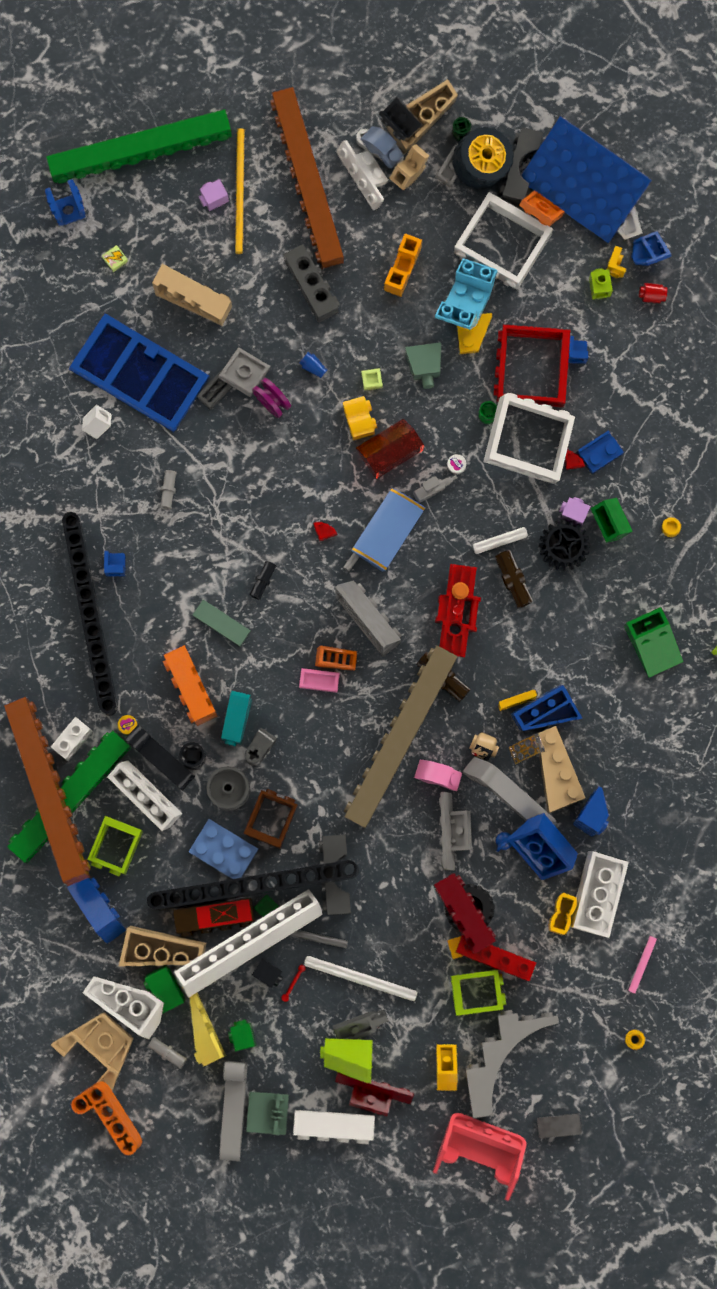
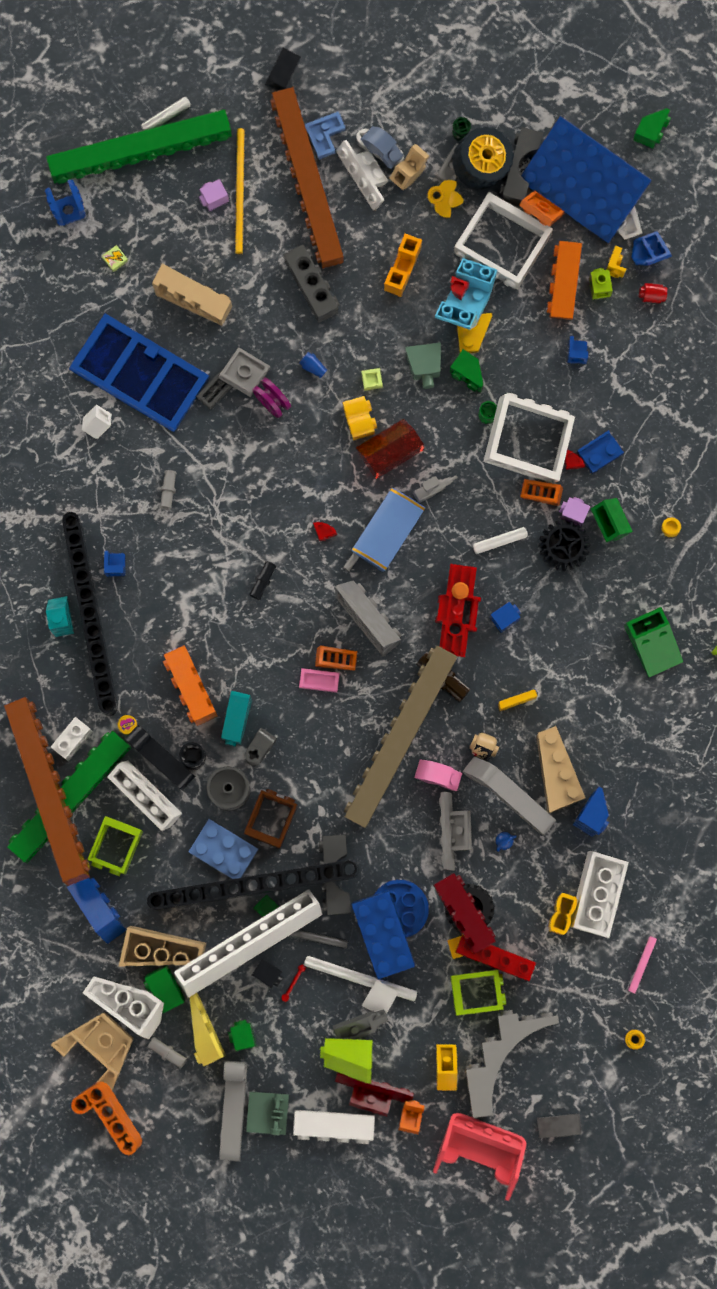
(59, 617): none -> teal slope
(167, 114): none -> white axle
(212, 916): dark brown brick -> none
(221, 623): sand green tile -> none
(283, 70): none -> black hinge
(320, 132): none -> medium blue plate
(380, 997): none -> white sticker
(383, 934): none -> blue brick
(400, 119): black bracket -> none
(409, 903): none -> blue tile
(411, 1117): none -> orange bracket
(428, 110): tan wedge -> none
(448, 197): none -> yellow plate
(456, 464): white tile -> none
(458, 287): none -> red tile
(467, 369): none -> green slope
(505, 616): none -> blue brick
(513, 579): dark brown piece -> none
(526, 749): clear tile -> none
(541, 333): red window -> none
(543, 847): blue slope -> none
(546, 710): blue wedge -> none
(548, 500): none -> orange slope
(565, 280): none -> orange wedge
(650, 128): none -> green slope

